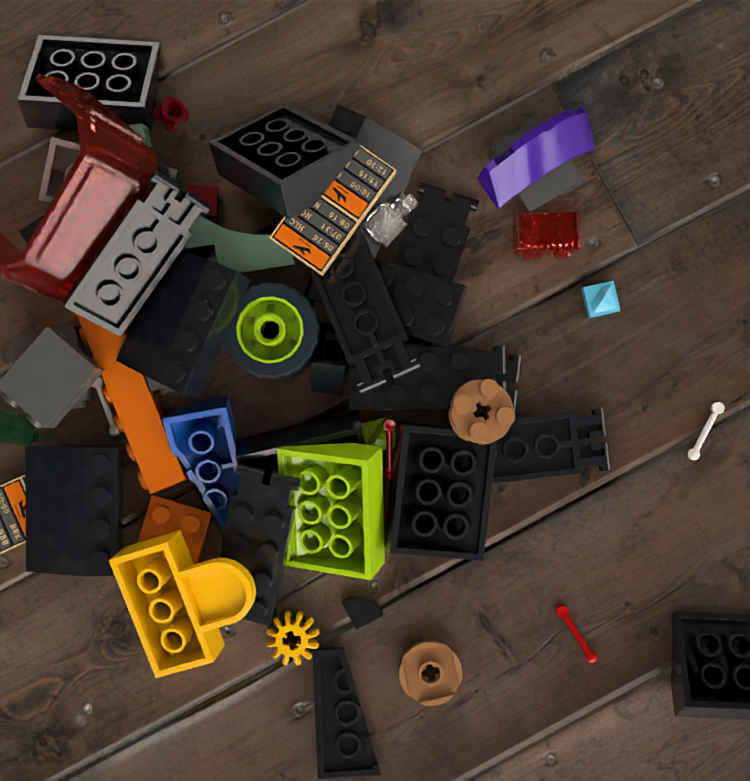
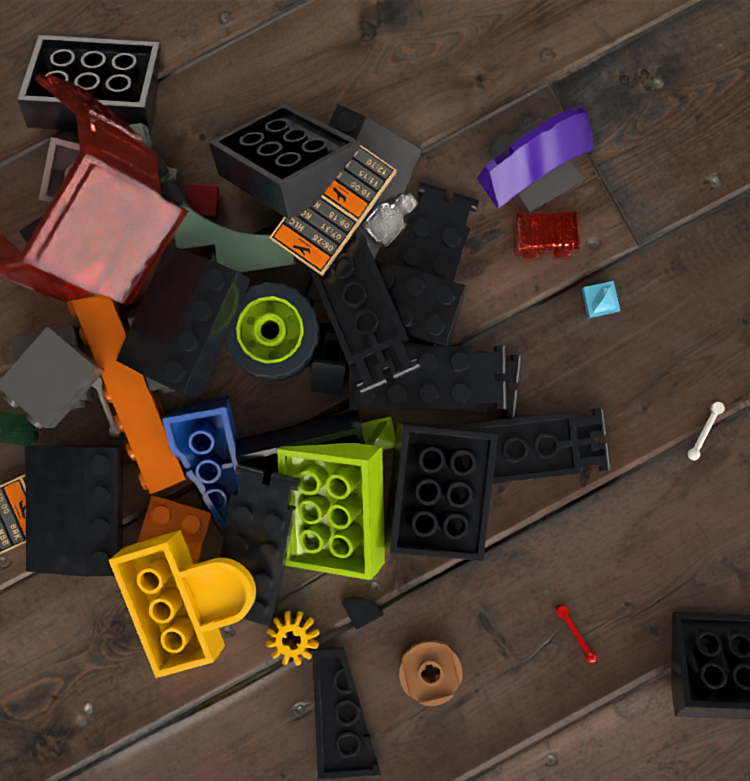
(135, 255): hinge -> none
(174, 106): dark red plate -> none
(389, 425): red hinge -> none
(499, 413): medium nougat plate -> none

